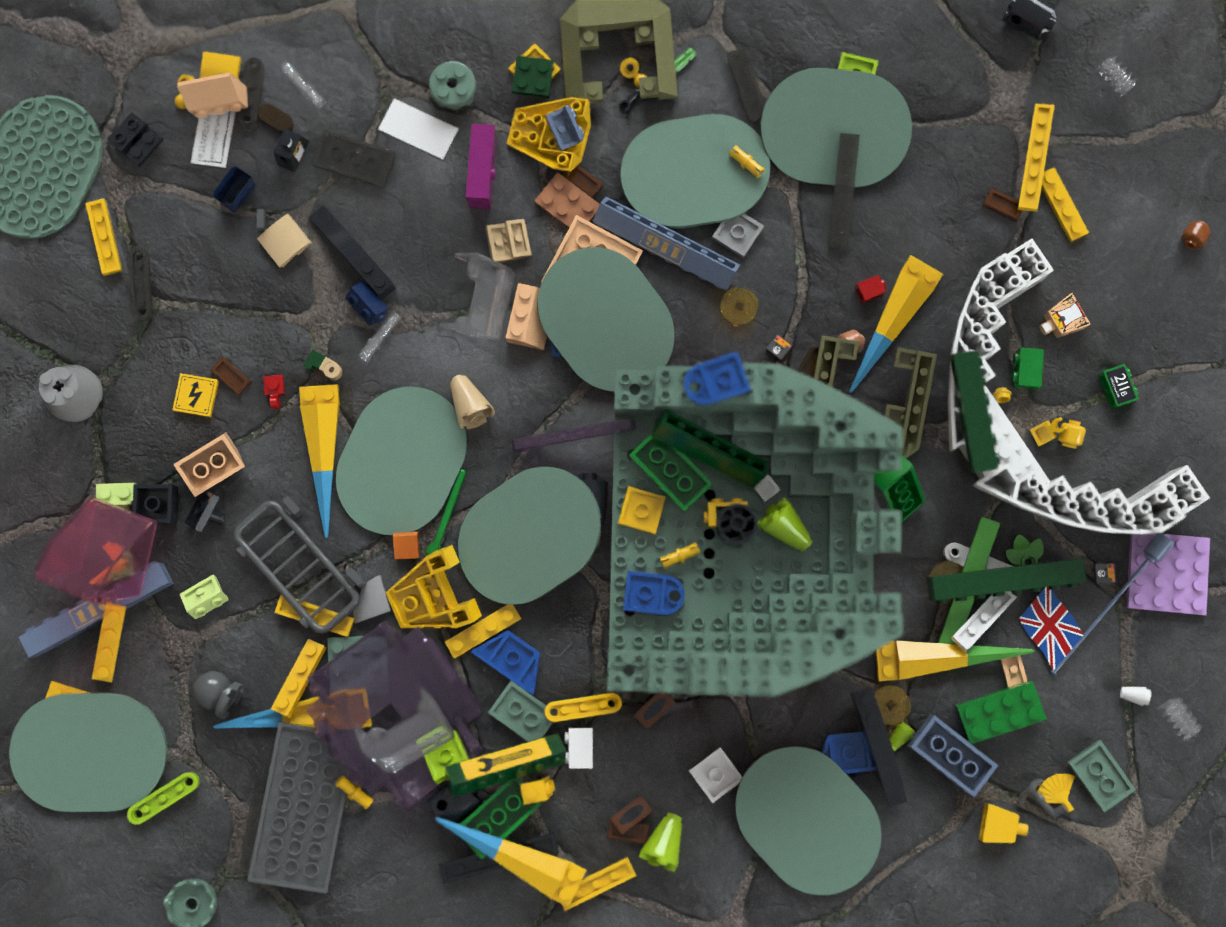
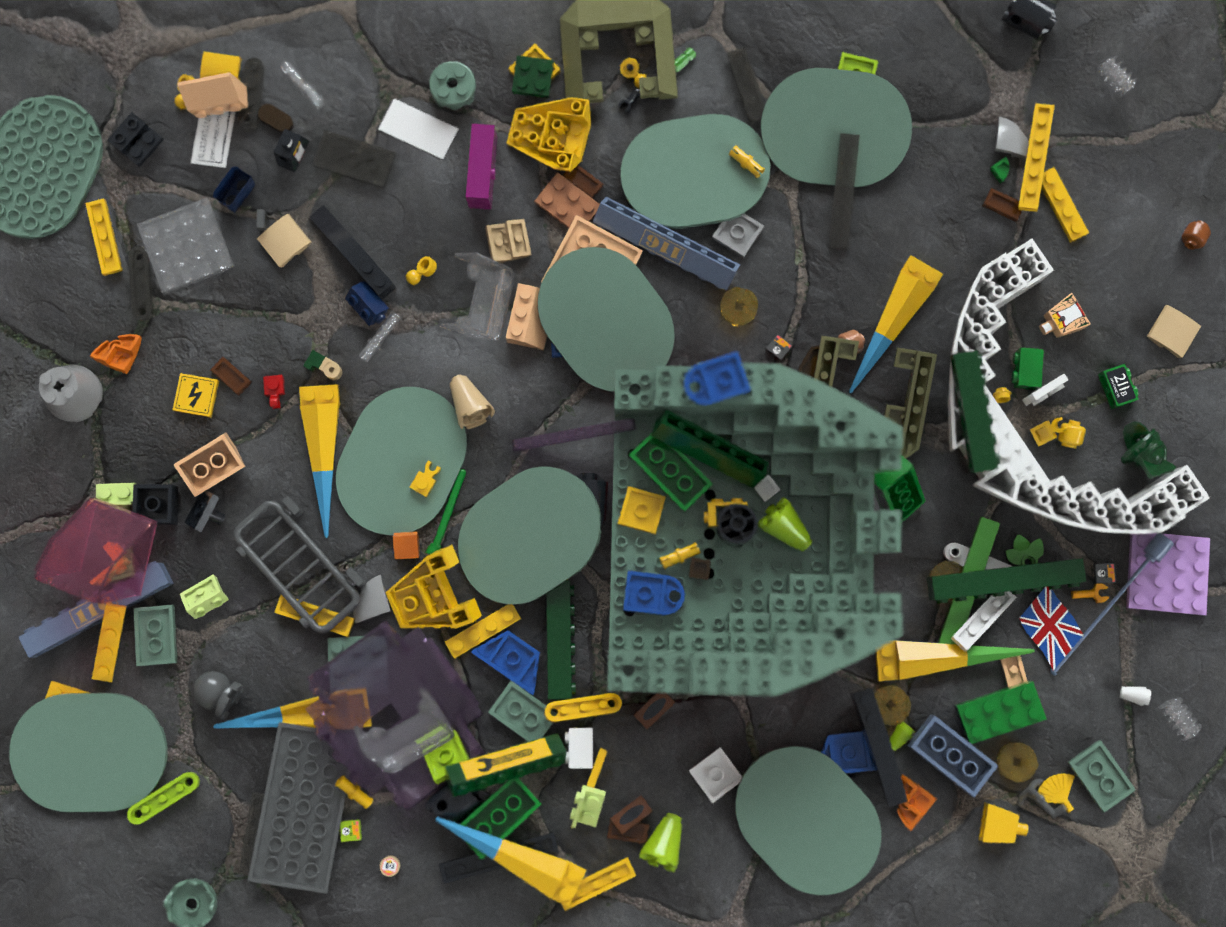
(118, 353): none -> orange brick
(155, 635): none -> sand green plate
(185, 245): none -> clear plate
(297, 678): yellow plate -> none
(350, 830): none -> lime tile
(390, 866): none -> tile
(424, 481): none -> yellow plate
(425, 267): none -> yellow plate
(537, 790): yellow bracket -> none
(559, 642): none -> dark green brick
(564, 127): sand blue bracket -> none
(588, 807): none -> yellowish green bracket
(597, 767): none -> yellow tile
(699, 568): none -> dark brown plate
(870, 289): red brick -> none
(917, 804): none -> orange brick
(1001, 169): none -> green tile
(1011, 139): none -> light grey brick
(1028, 764): none -> clear yellow plate
(1050, 388): none -> white plate
(1091, 593): none -> light orange bar
(1147, 452): none -> dark green helmet
(1173, 331): none -> tan slope

